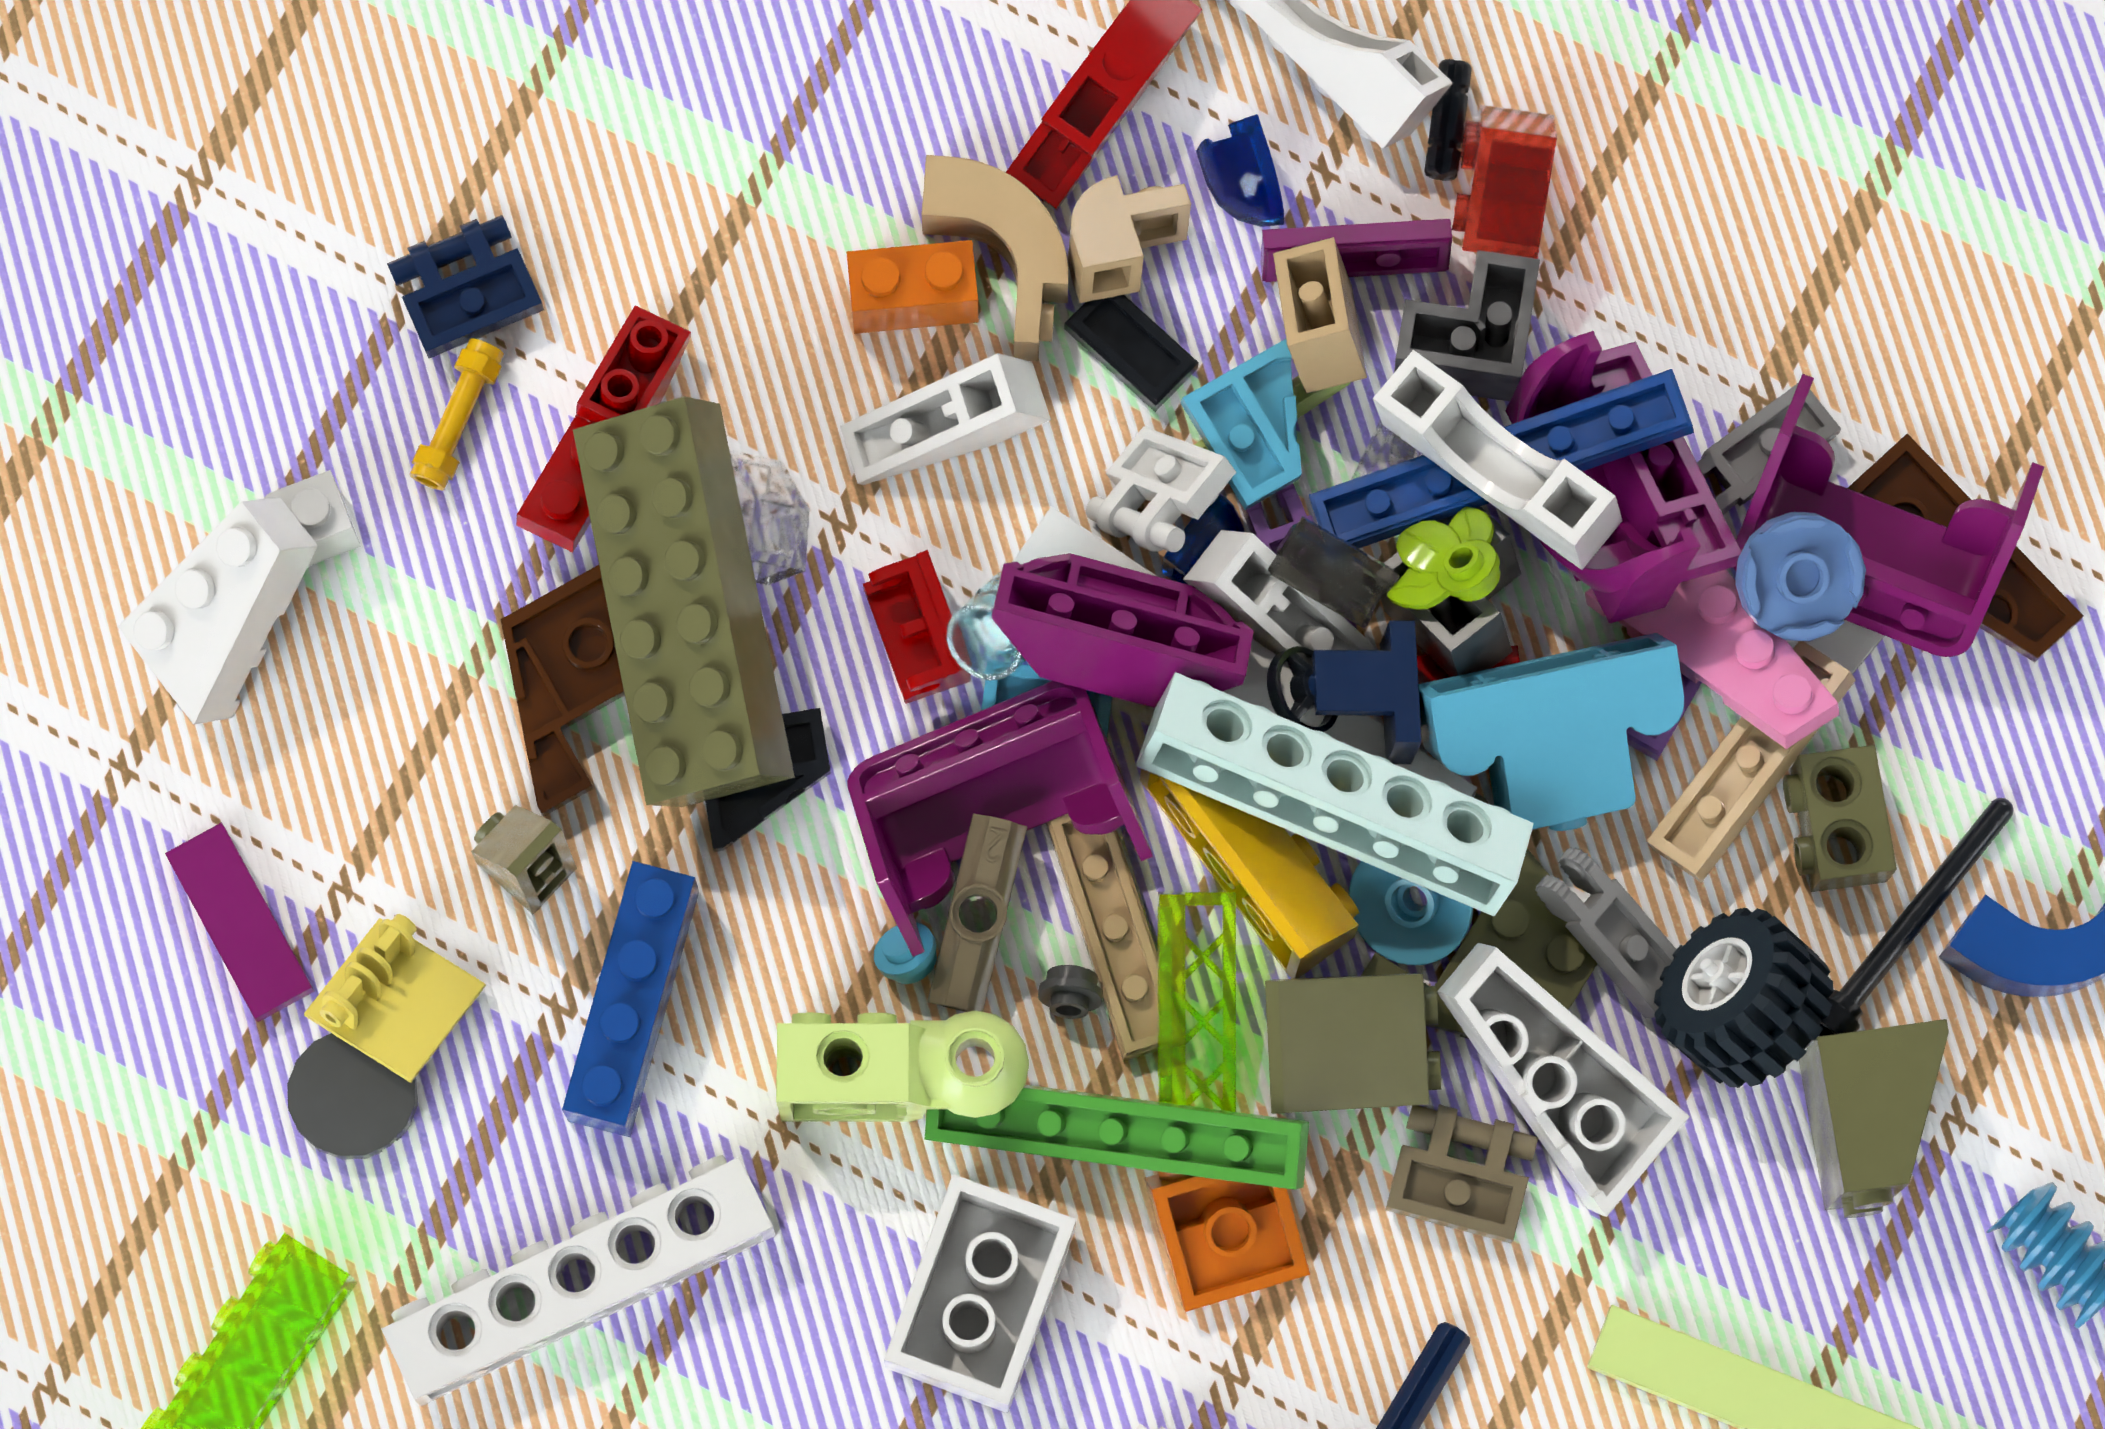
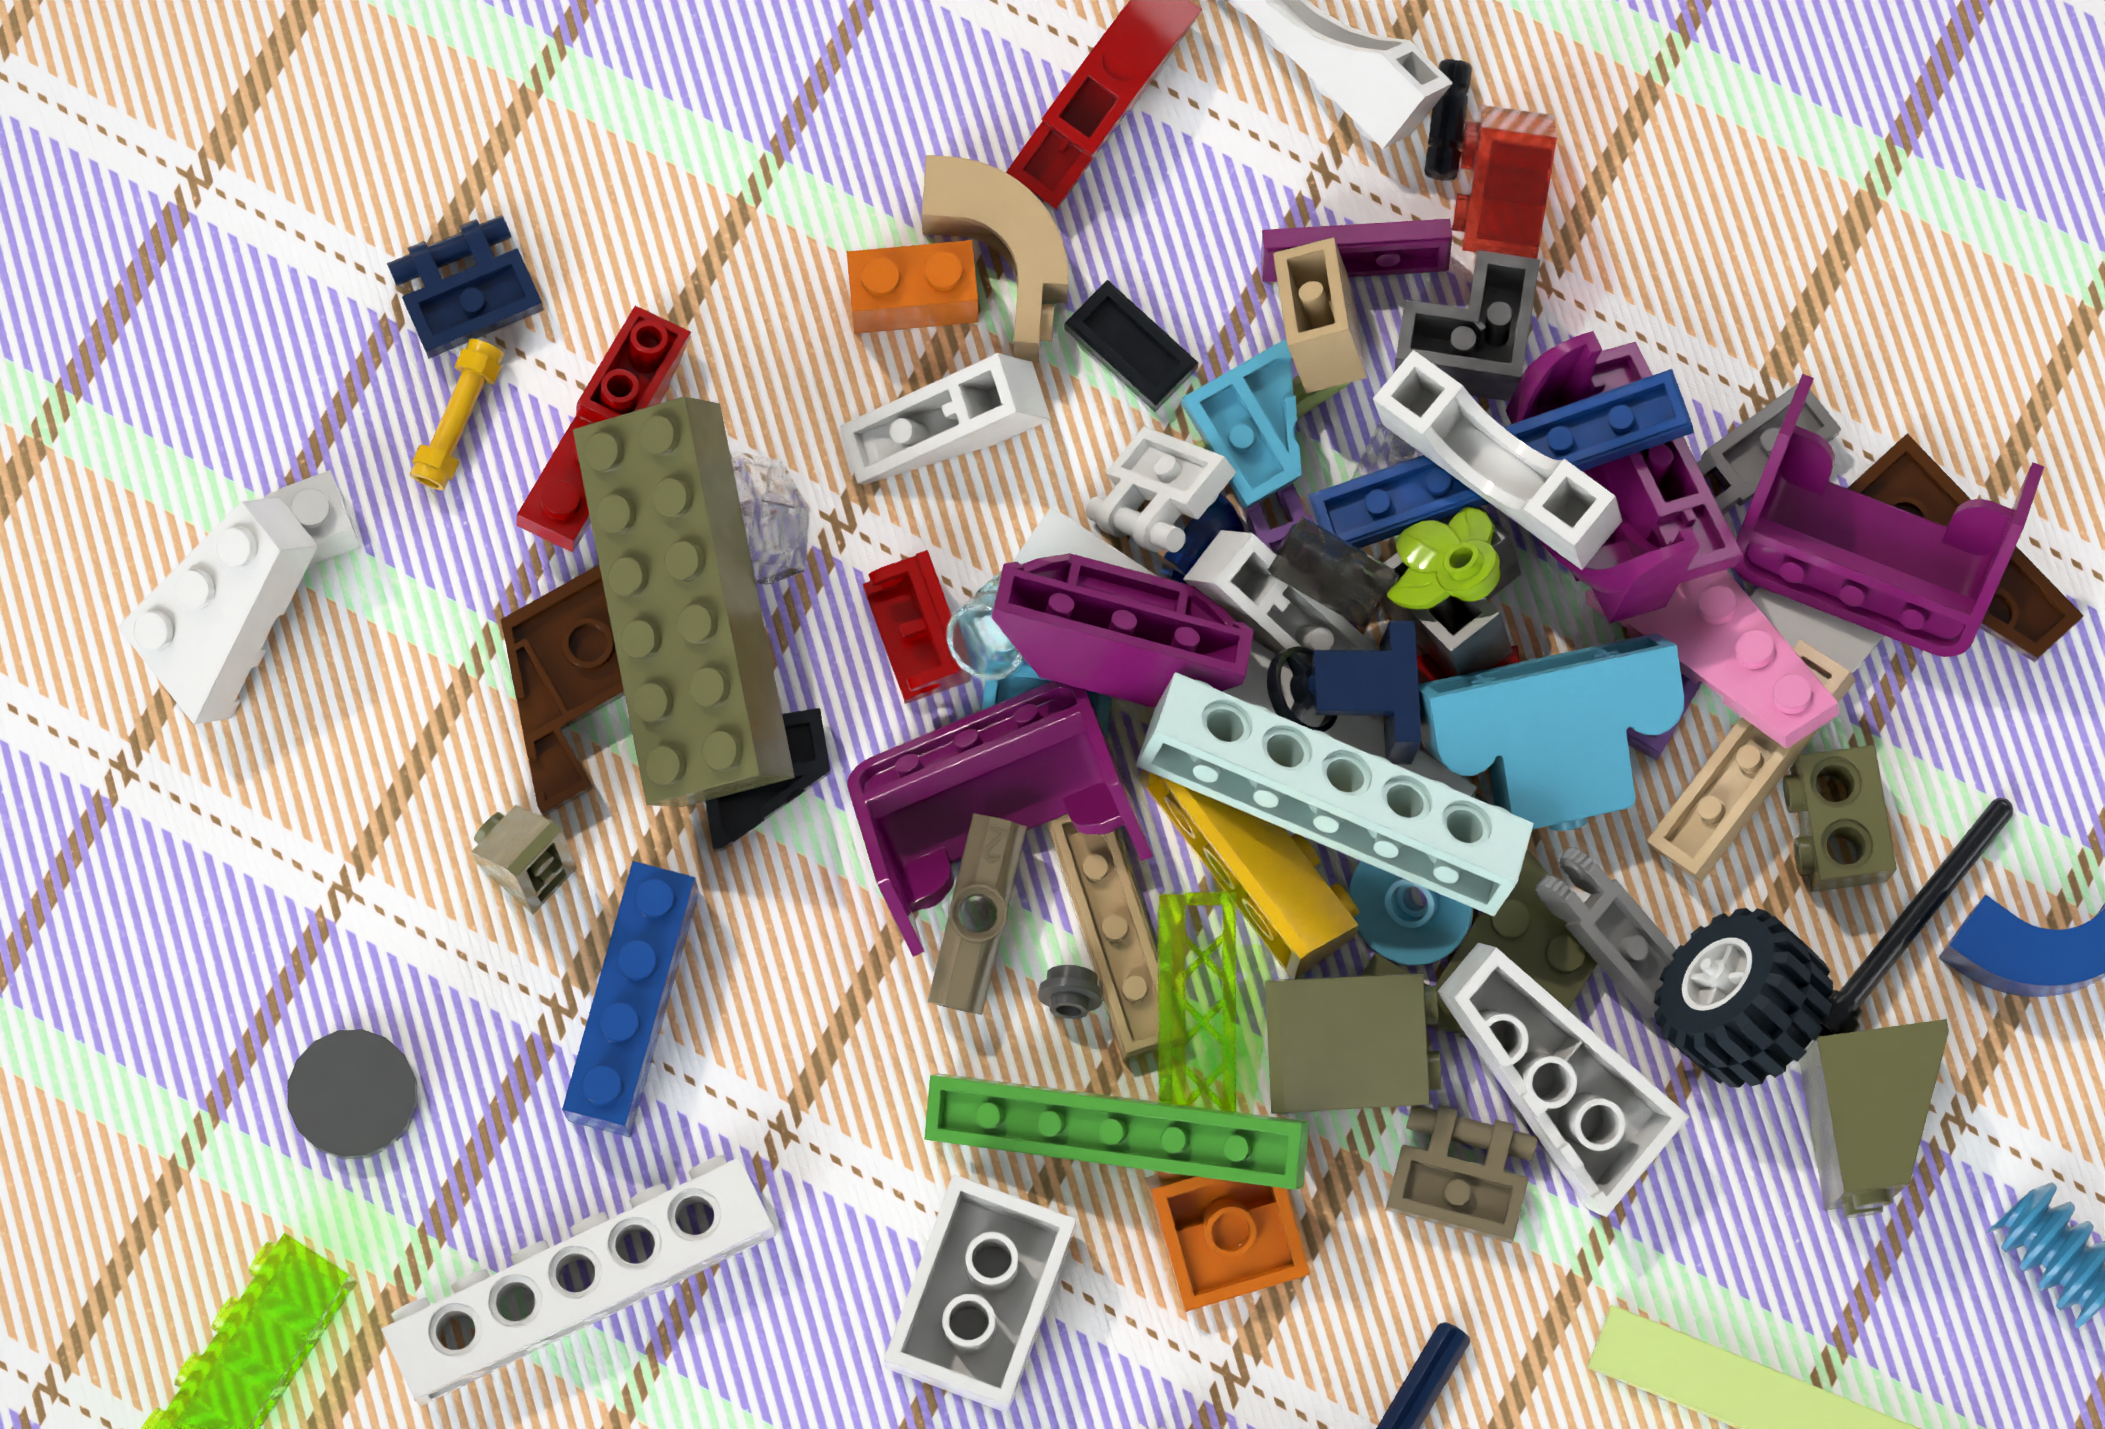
(239, 922): magenta tile -> none
(395, 998): light yellow hinge -> none
(896, 960): medium azure plate -> none
(900, 1069): yellowish green brick -> none
(1114, 228): tan brick -> none
(1243, 174): clear blue brick -> none
(1800, 576): medium blue tile -> none

